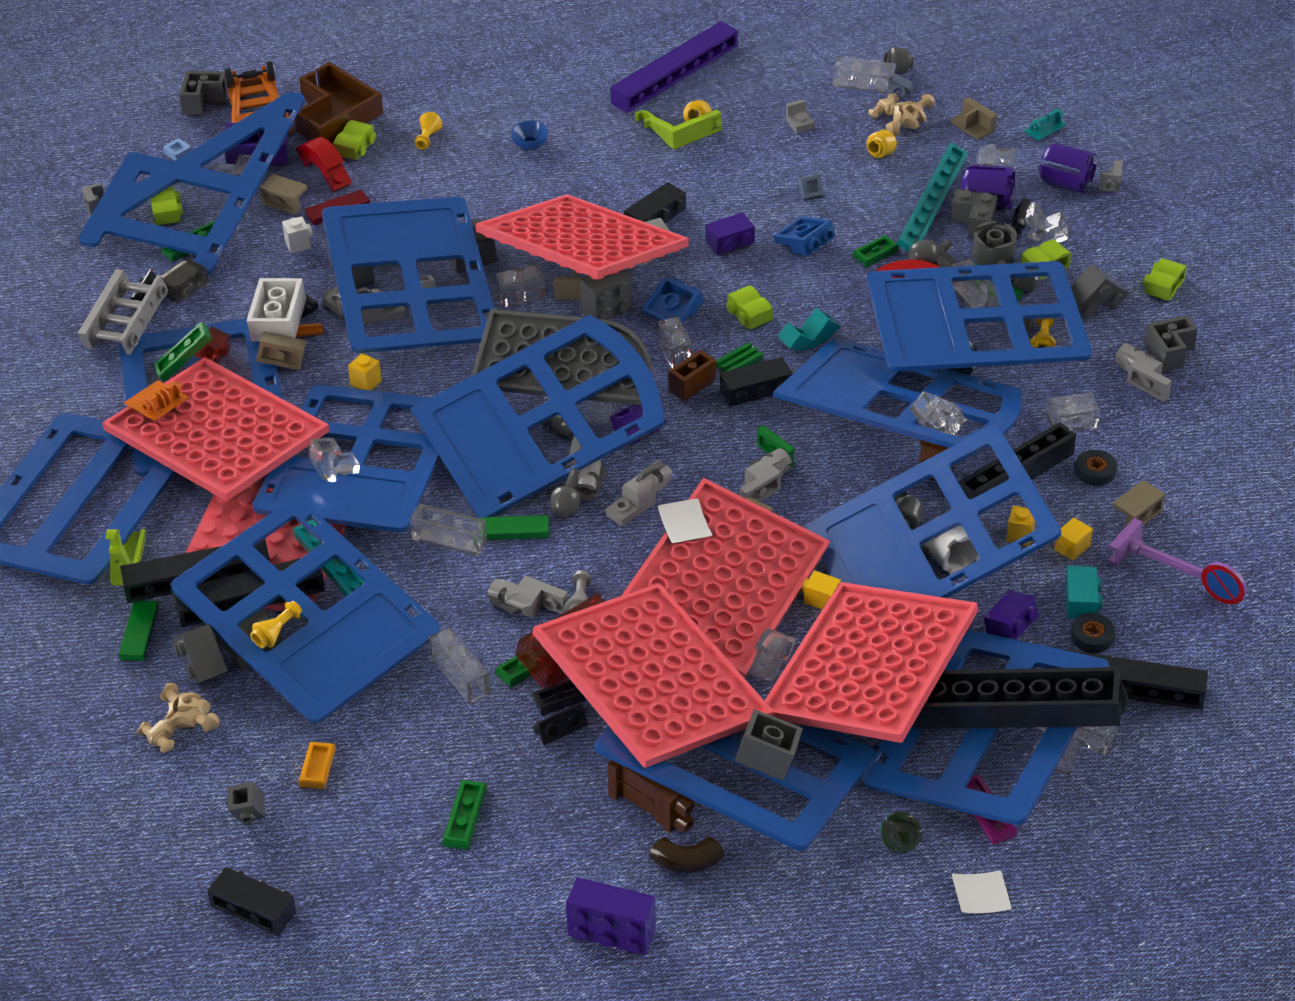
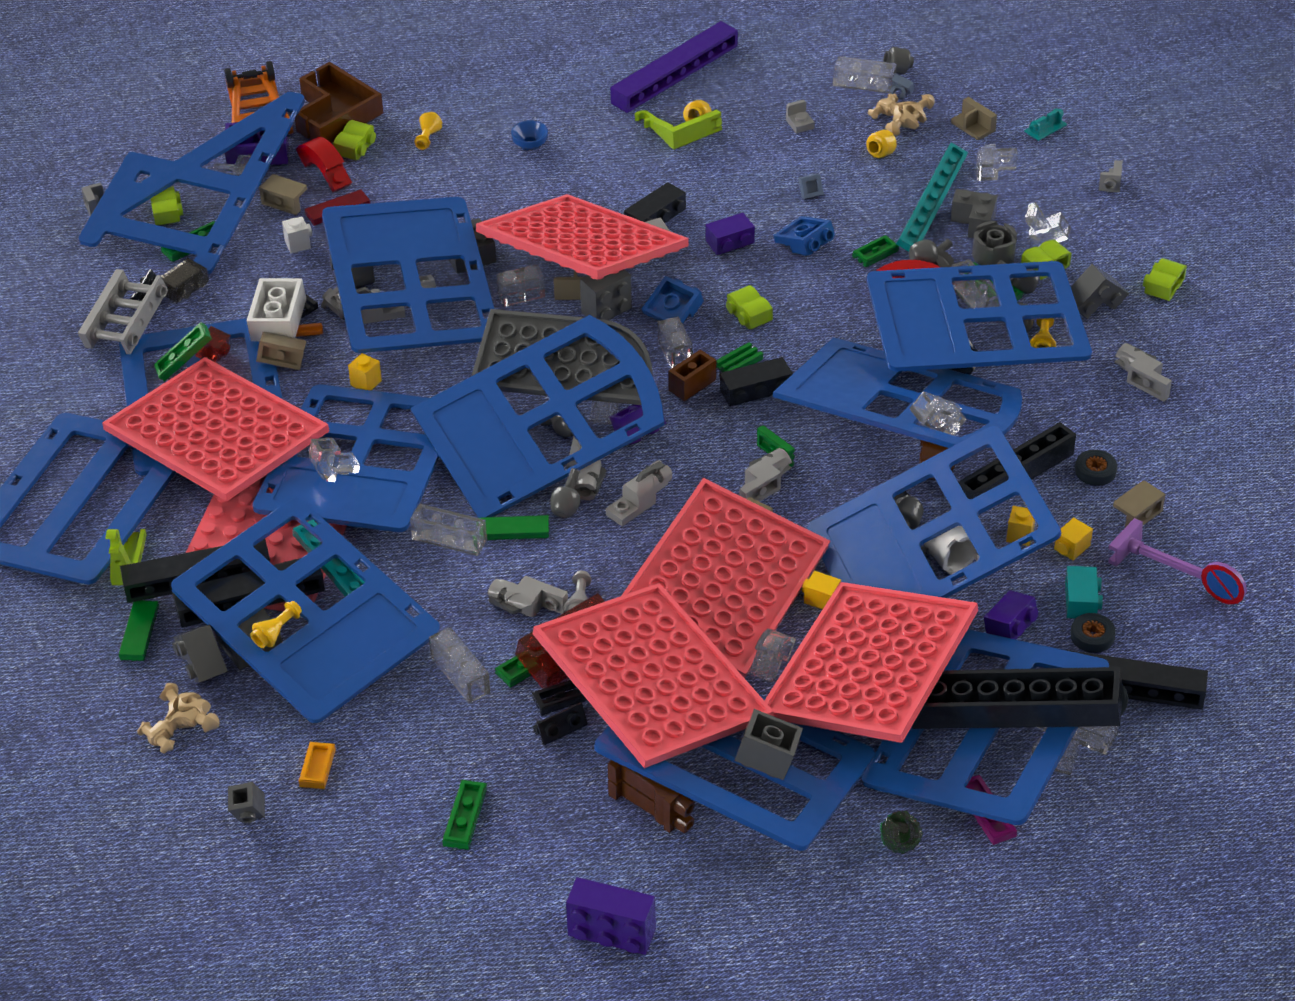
(157, 399): orange hinge -> none
(176, 149): light blue plate -> none
(202, 88): dark grey brick -> none
(252, 900): black brick -> none
(684, 520): white sticker -> none
(686, 858): dark brown cylinder -> none
(815, 331): teal brick -> none
(981, 892): white sticker -> none
(991, 180): dark purple cylinder -> none
(1018, 220): black tile -> none
(1068, 157): dark purple cylinder -> none
(1074, 411): clear brick -> none
(1171, 340): dark grey brick -> none

